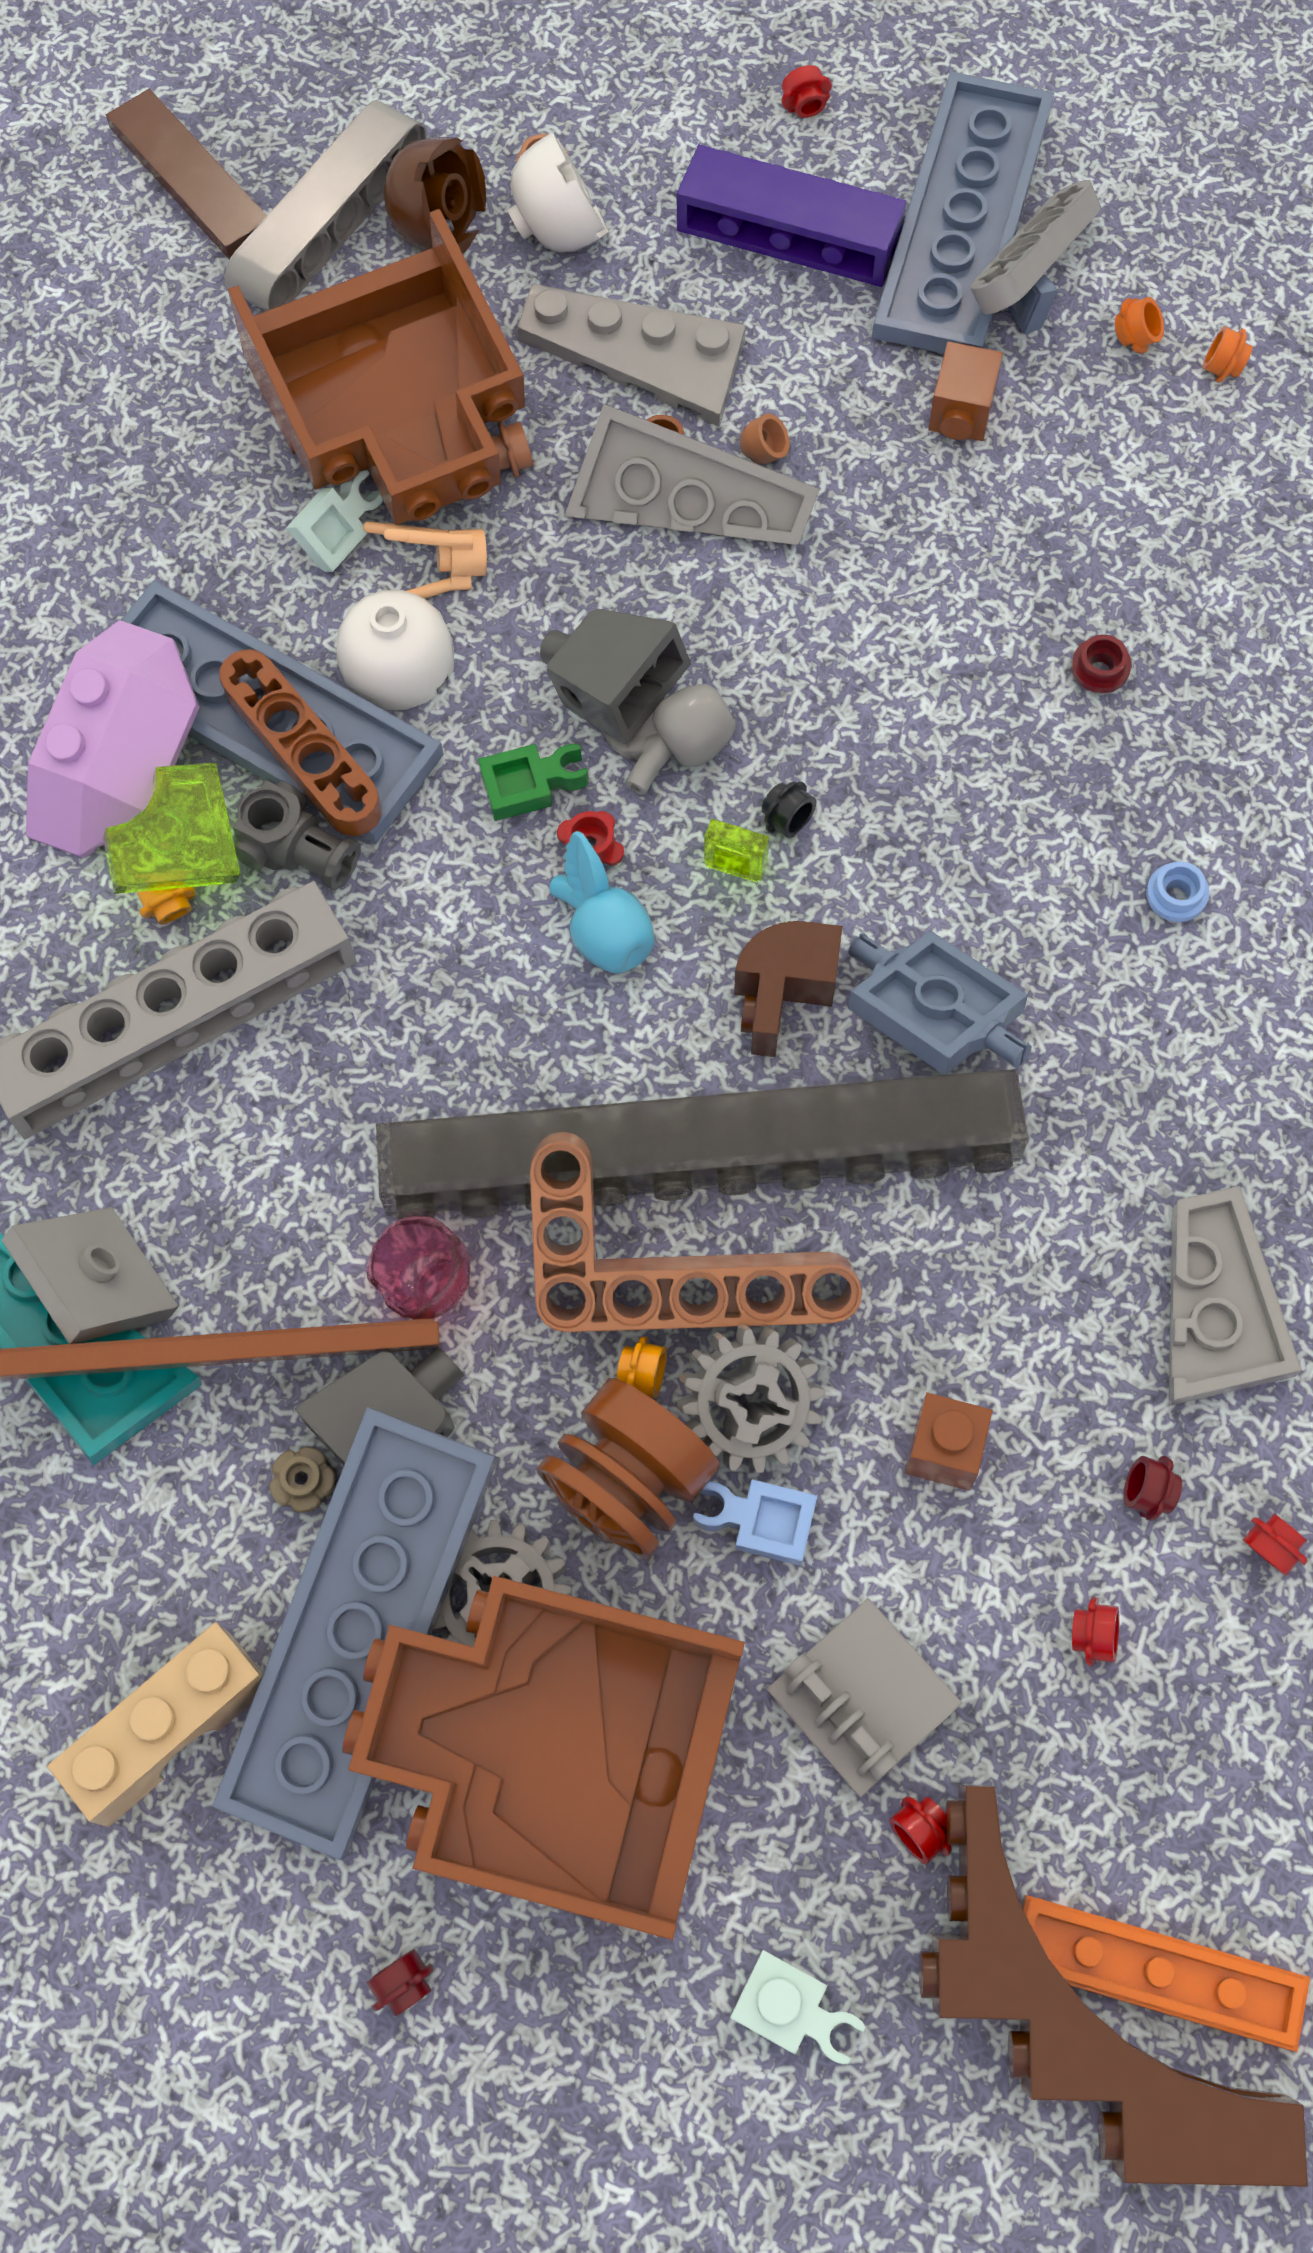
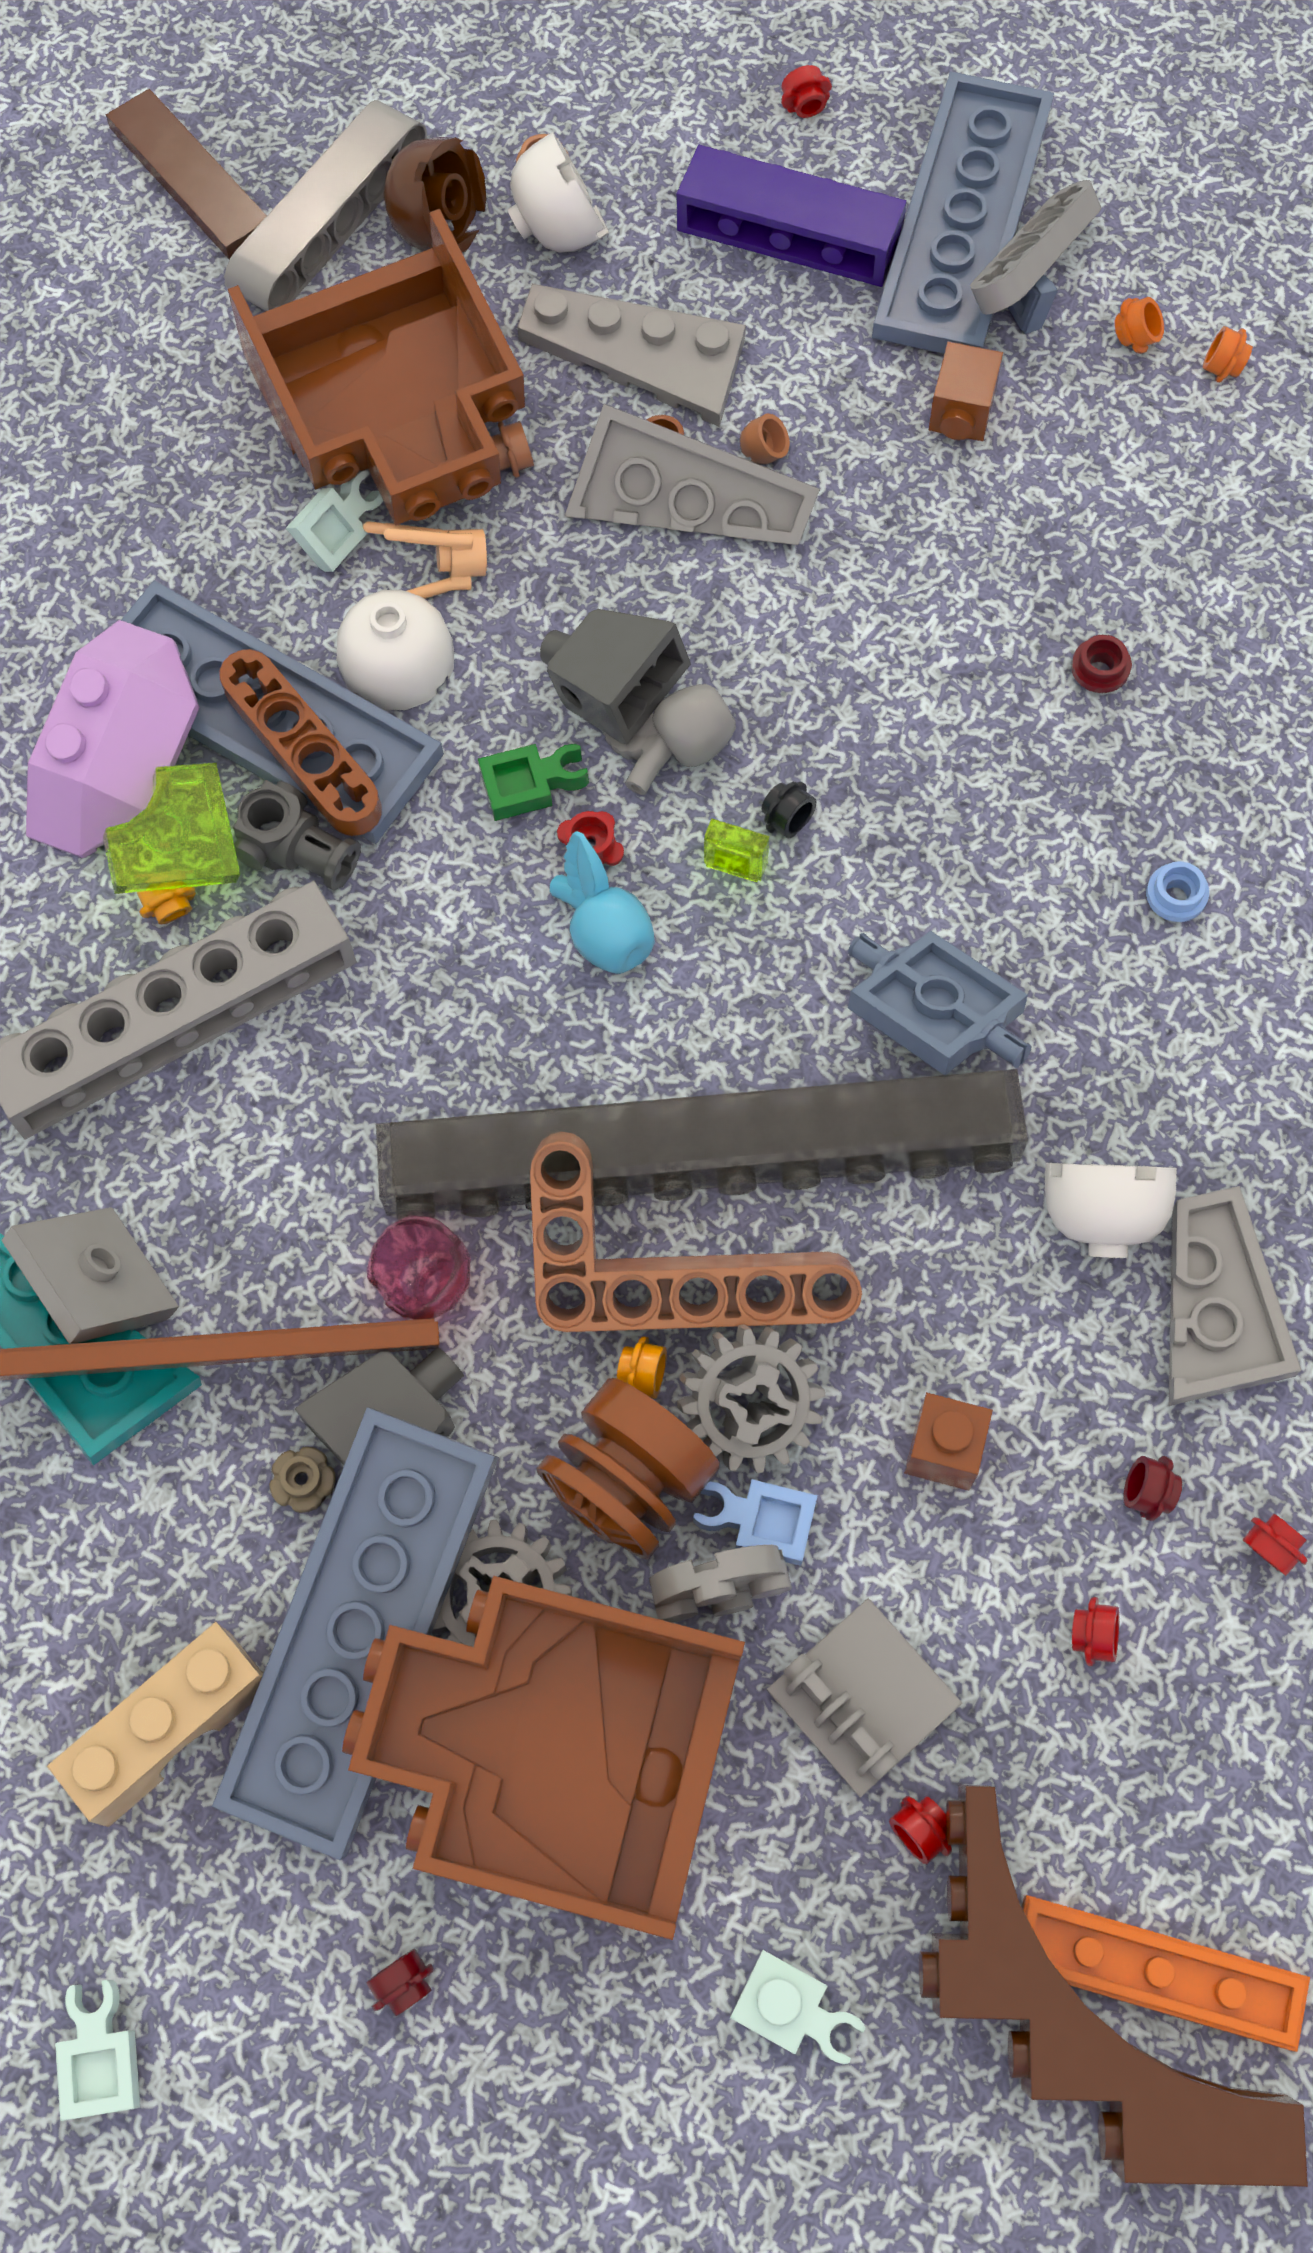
(100, 2066): none -> light aqua plate
(720, 1583): none -> light grey plate
(785, 964): reddish brown brick -> none
(1109, 1204): none -> white cylinder

